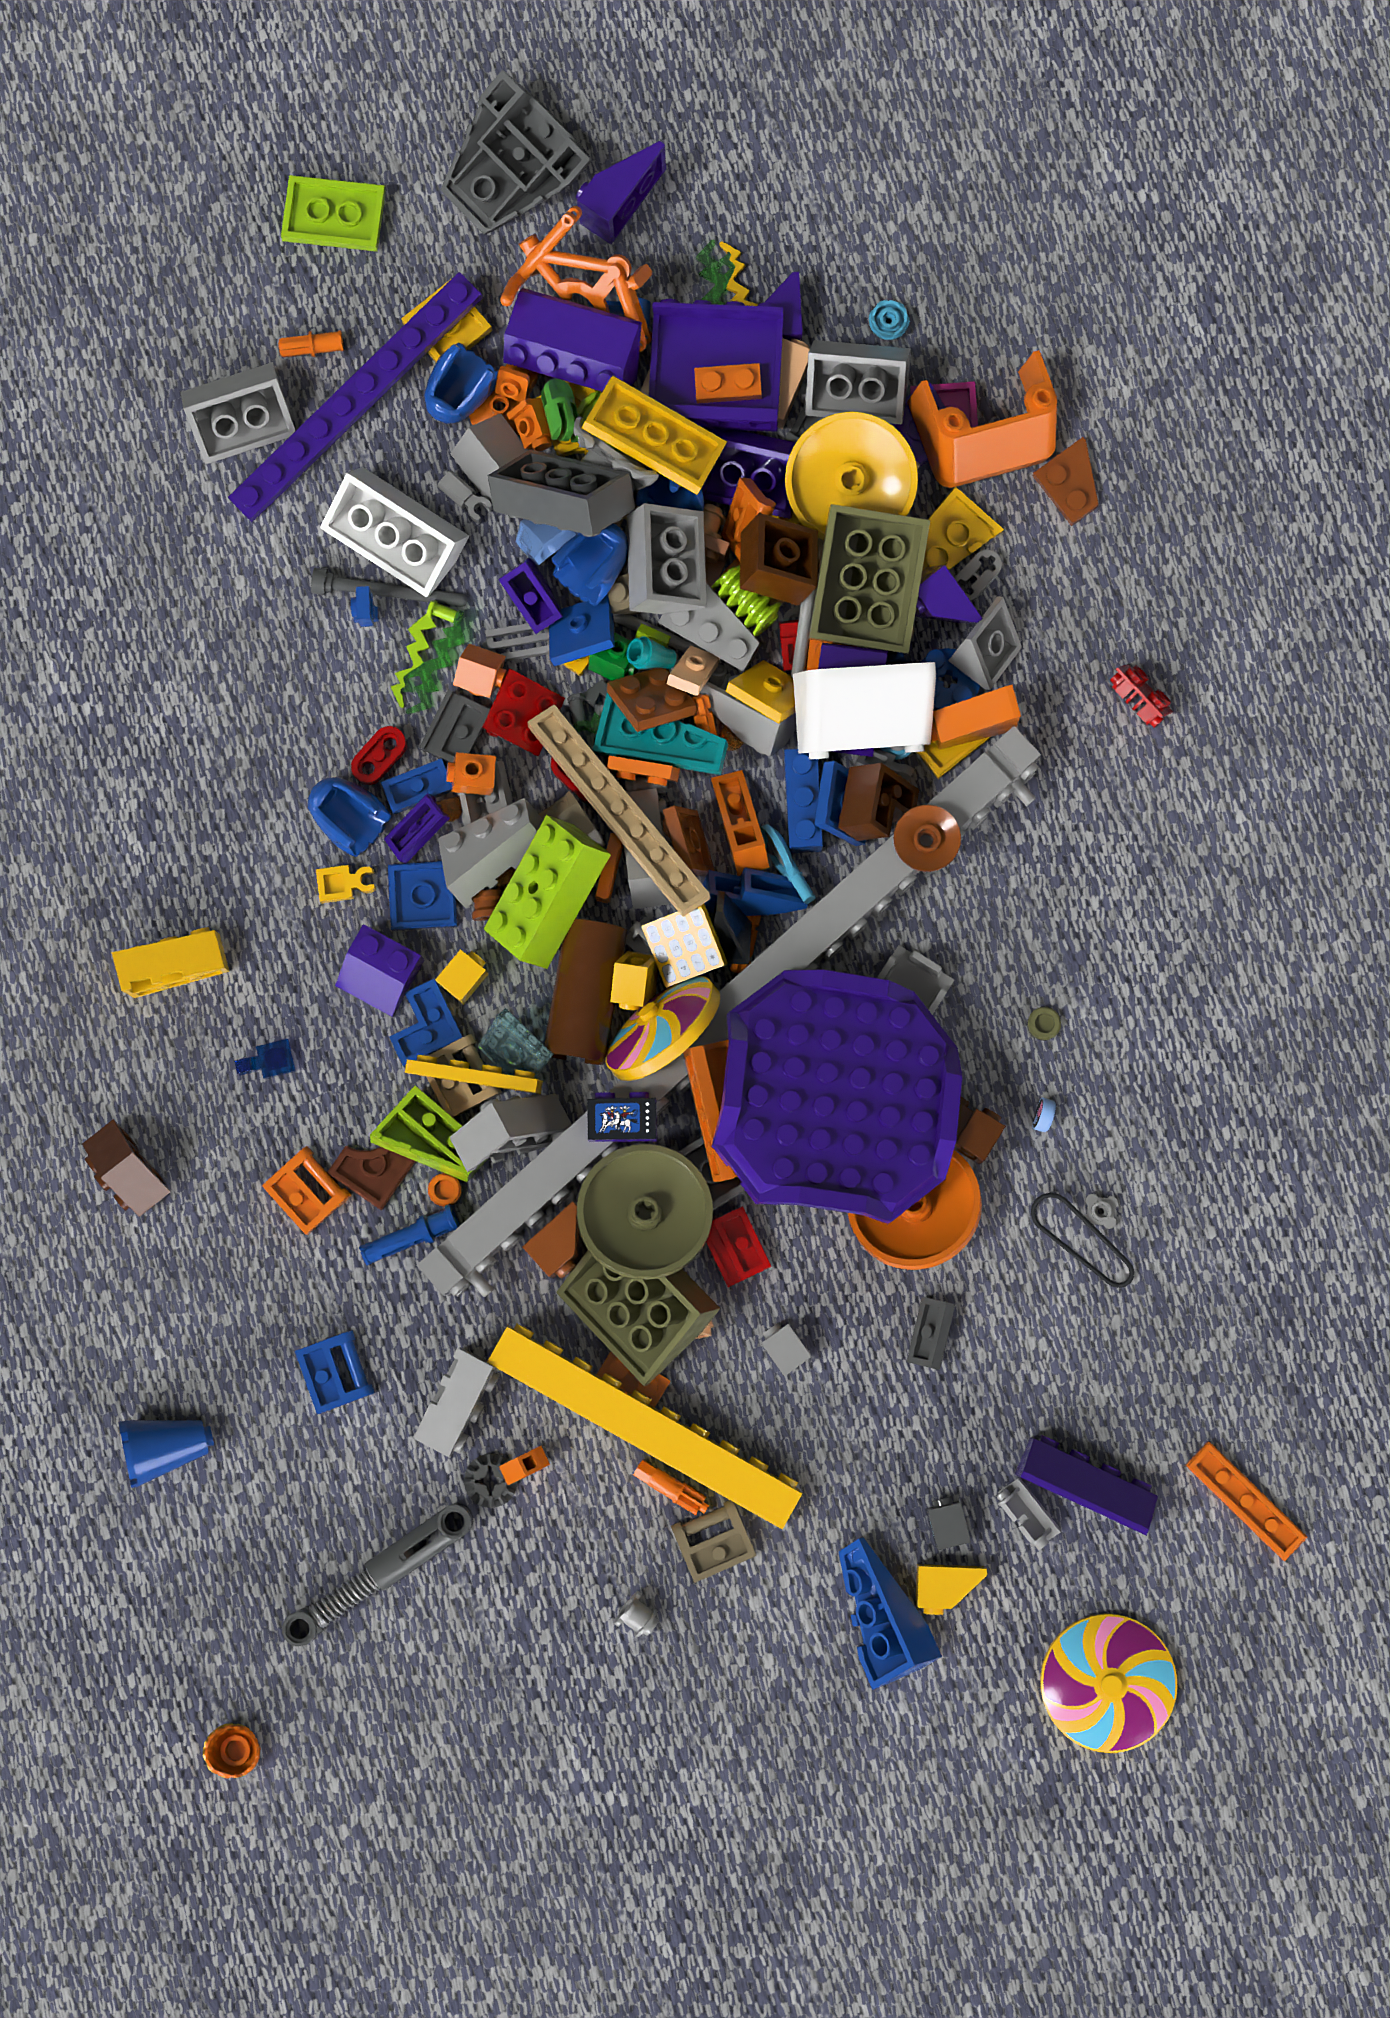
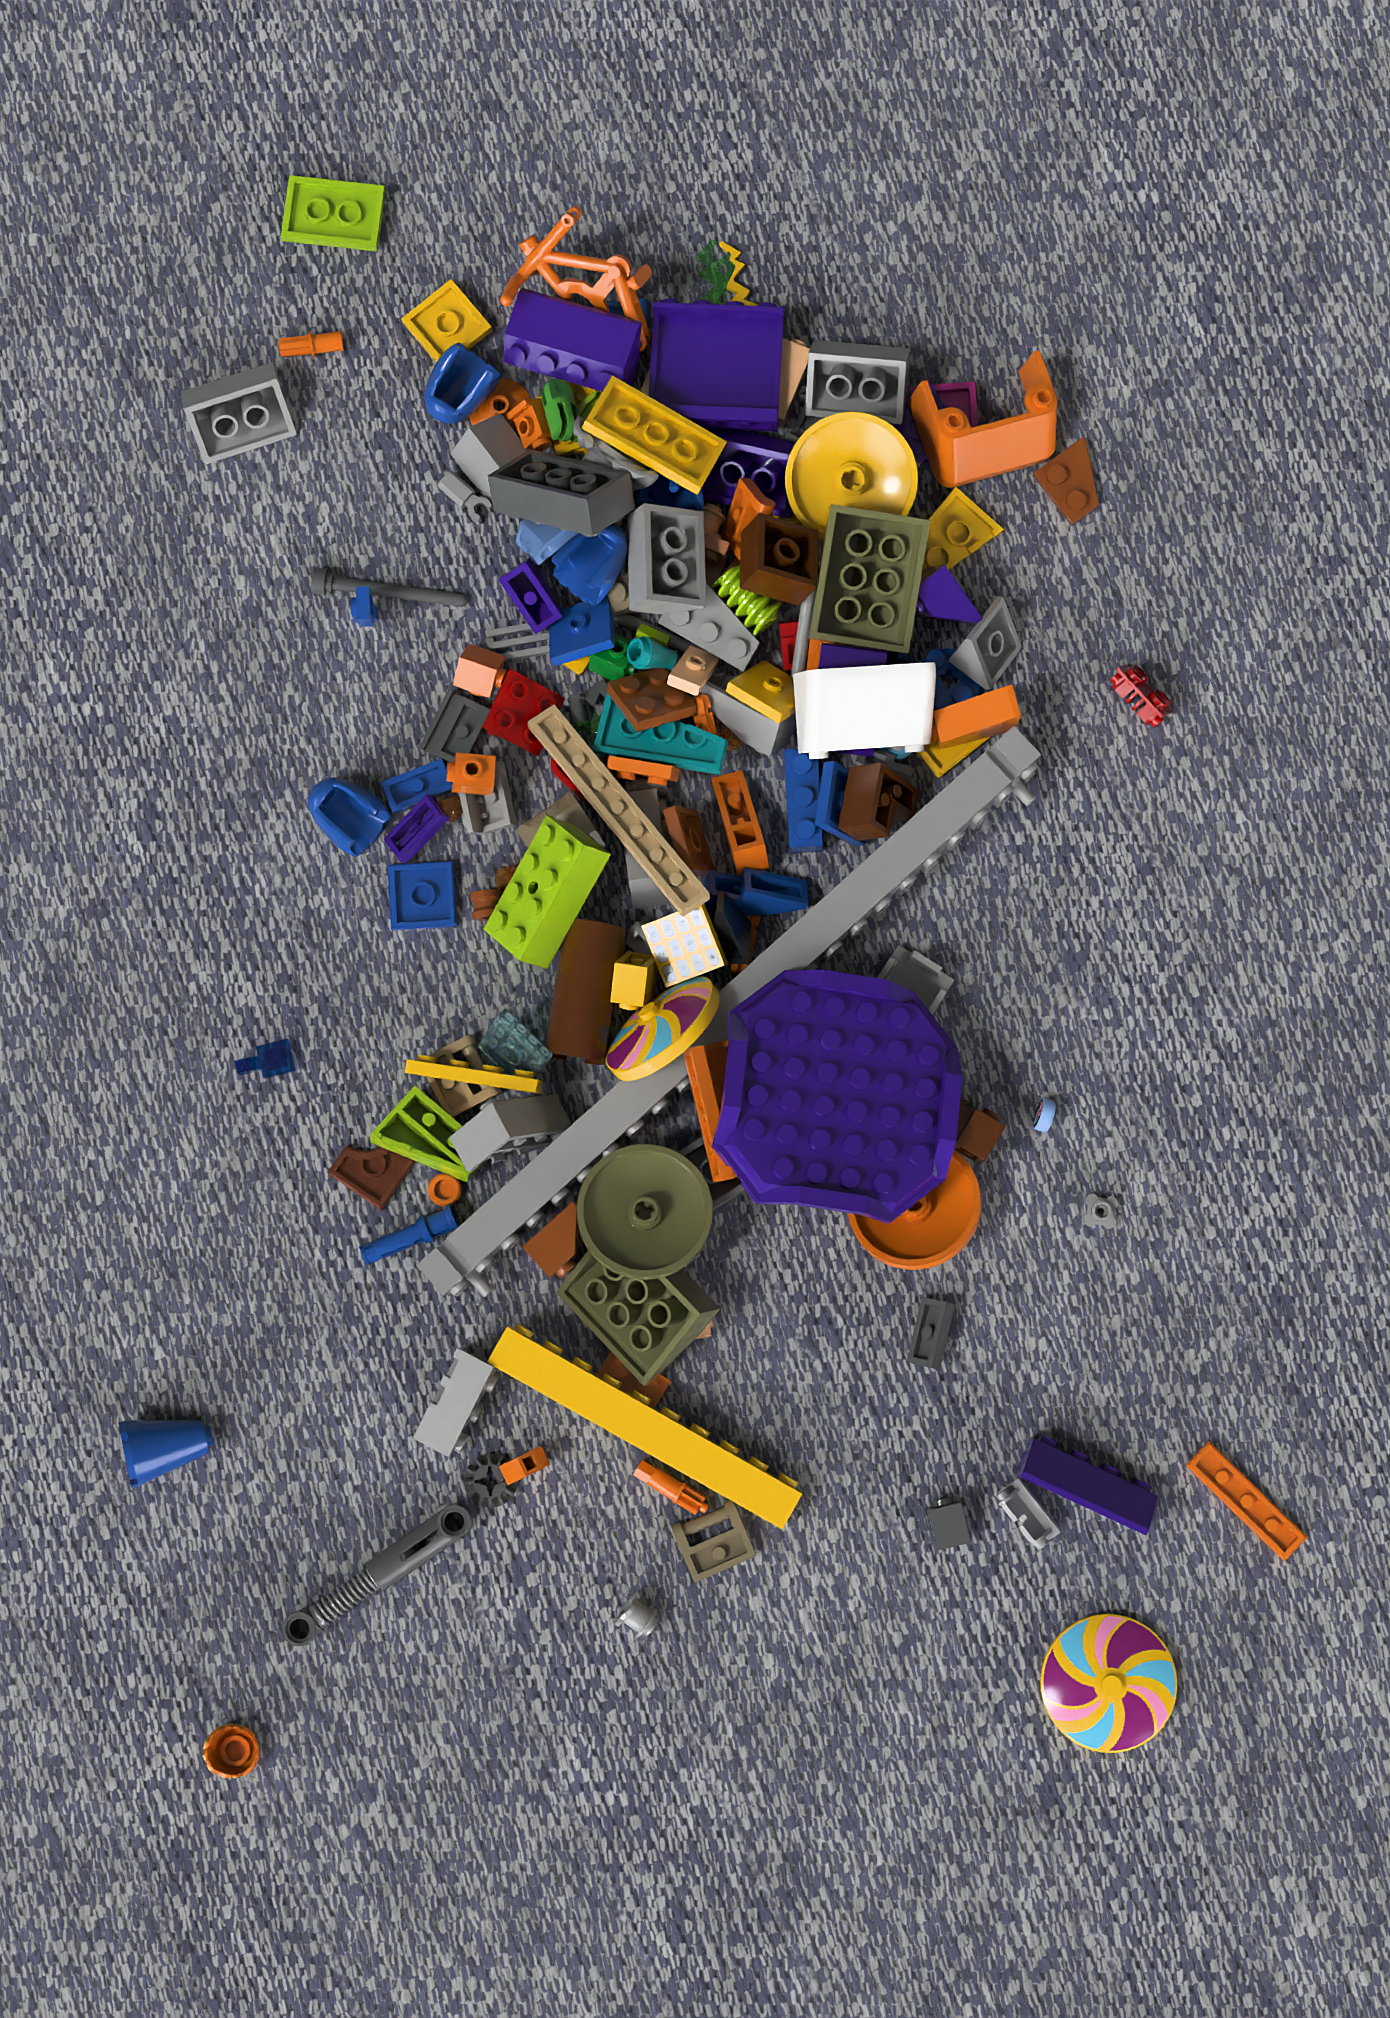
(124, 1169): brick -> none
(170, 962): yellow wedge -> none
(296, 1196): orange plate -> none
(324, 1376): blue plate -> none
(338, 883): yellow plate -> none
(355, 397): dark purple plate -> none
(376, 754): red plate -> none
(378, 970): dark purple slope -> none
(393, 531): white slope -> none
(424, 669): piece -> none
(434, 1027): blue plate -> none
(463, 975): yellow brick -> none
(487, 848): light grey wedge -> none
(511, 157): dark grey wedge -> none
(515, 382): orange bracket -> none
(609, 872): orange tile -> none
(619, 191): dark purple slope -> none
(622, 1118): brick -> none
(728, 383): orange plate -> none
(736, 1247): red plate -> none
(784, 862): medium azure piece -> none
(784, 1348): light grey brick -> none
(789, 298): dark purple slope -> none
(889, 310): medium azure plate -> none
(891, 1627): blue wedge -> none
(927, 821): dark orange dish -> none
(945, 1585): yellow slope -> none
(983, 581): light grey beam -> none
(1044, 1023): olive tile -> none
(1093, 1228): black piece -> none

